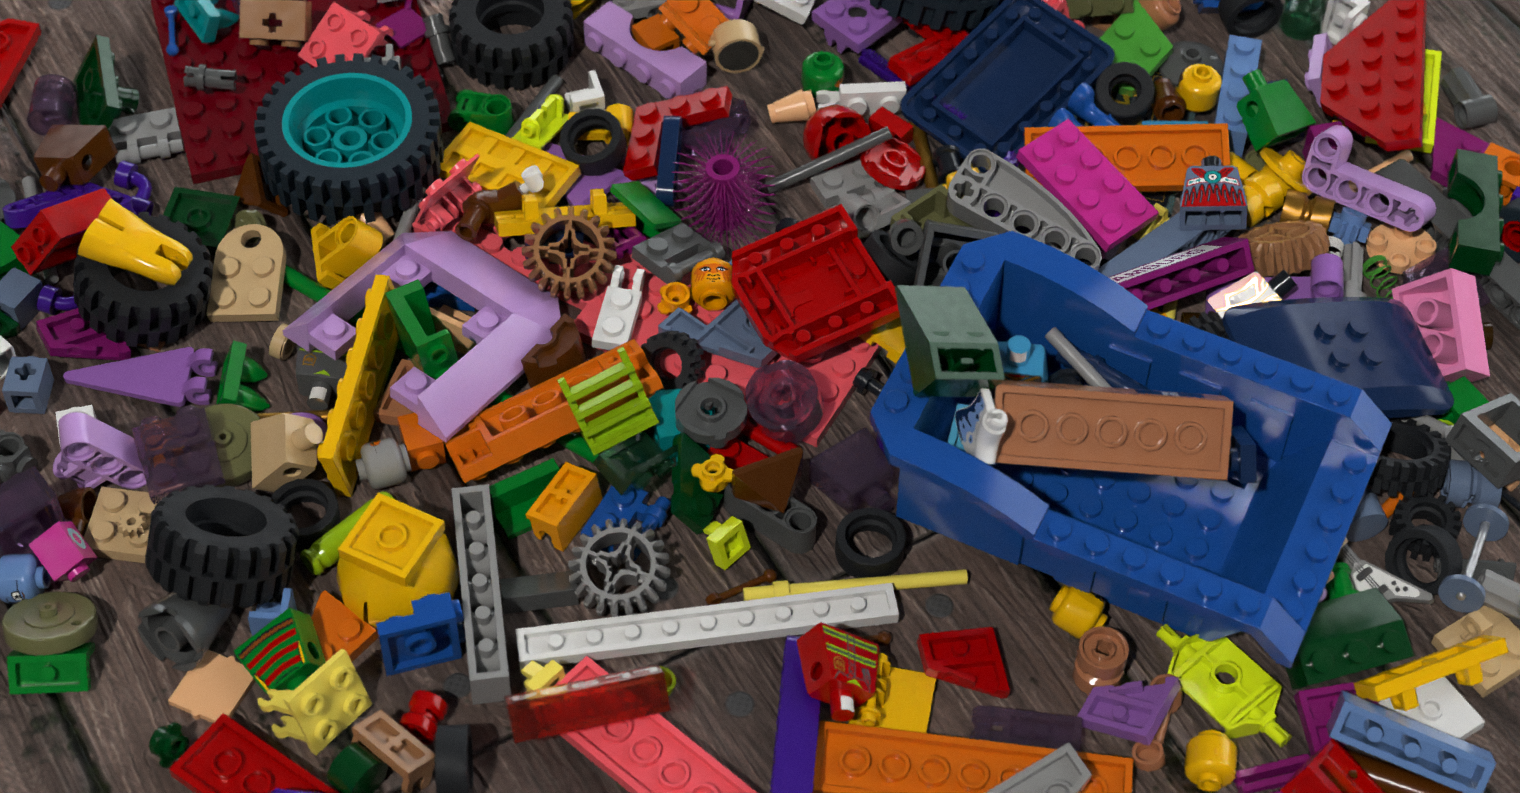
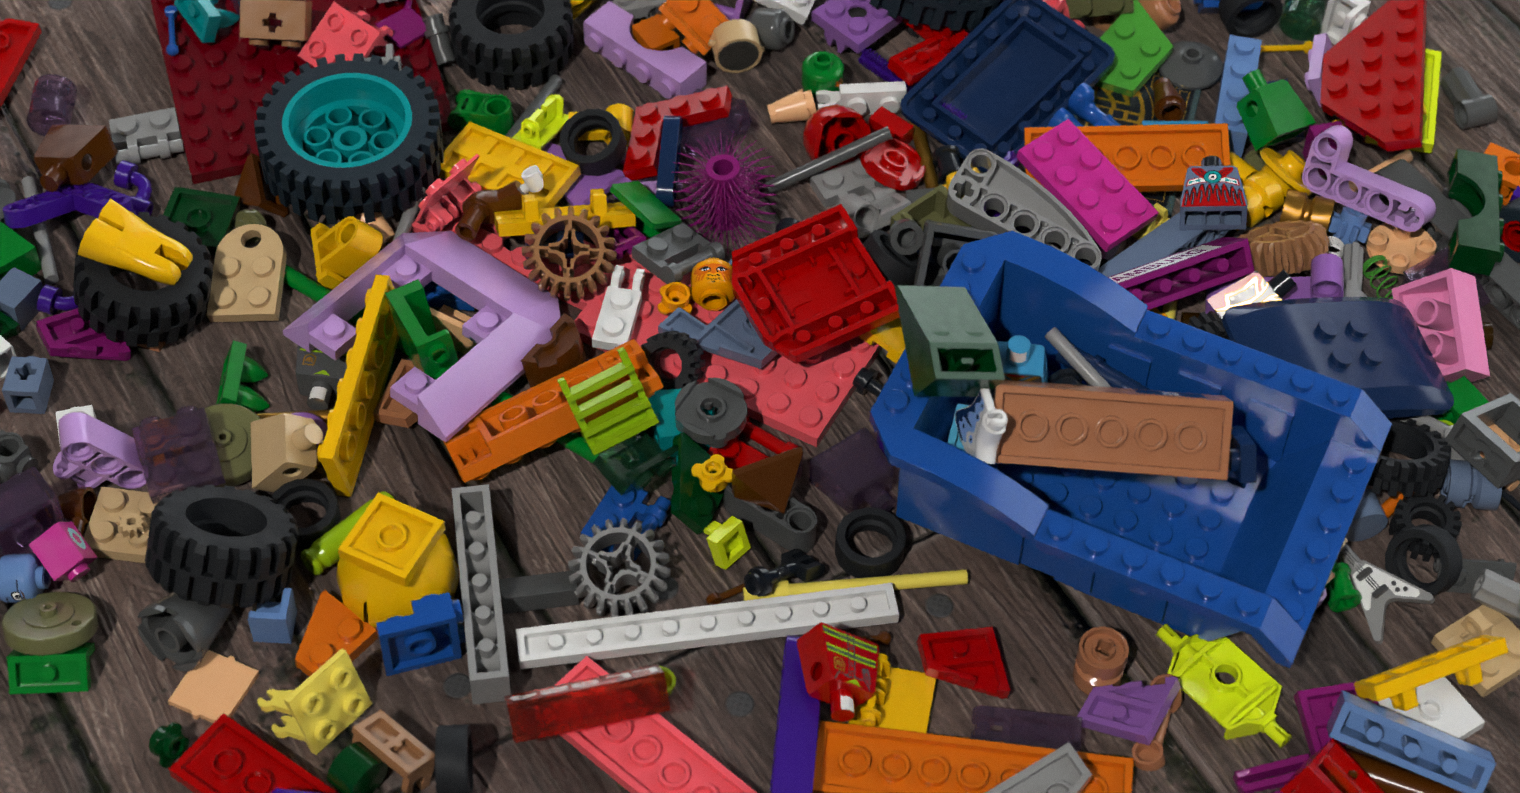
(57, 232): red window -> none
(98, 93): dark green plate -> none
(153, 377): medium lavender flag -> none
(210, 78): dark grey pin -> none
(281, 346): tan tile -> none
(283, 652): green torso -> none
(383, 463): light grey head -> none
(422, 446): orange brick -> none
(424, 713): red wheel -> none
(516, 495): green panel -> none
(540, 676): light yellow tile -> none
(565, 505): light orange hinge -> none
(586, 98): white panel -> none
(773, 27): none -> dark grey head
(780, 382): clear purple brick -> none
(793, 563): none -> black hinge
(1077, 611): yellow head -> none
(1128, 74): black tyre -> none
(1199, 87): yellow head -> none
(1211, 759): yellow head -> none
(1275, 48): none -> yellow hinge
(1348, 638): dark green slope -> none
(1446, 142): magenta wing -> none
(1462, 591): sand blue axle -> none

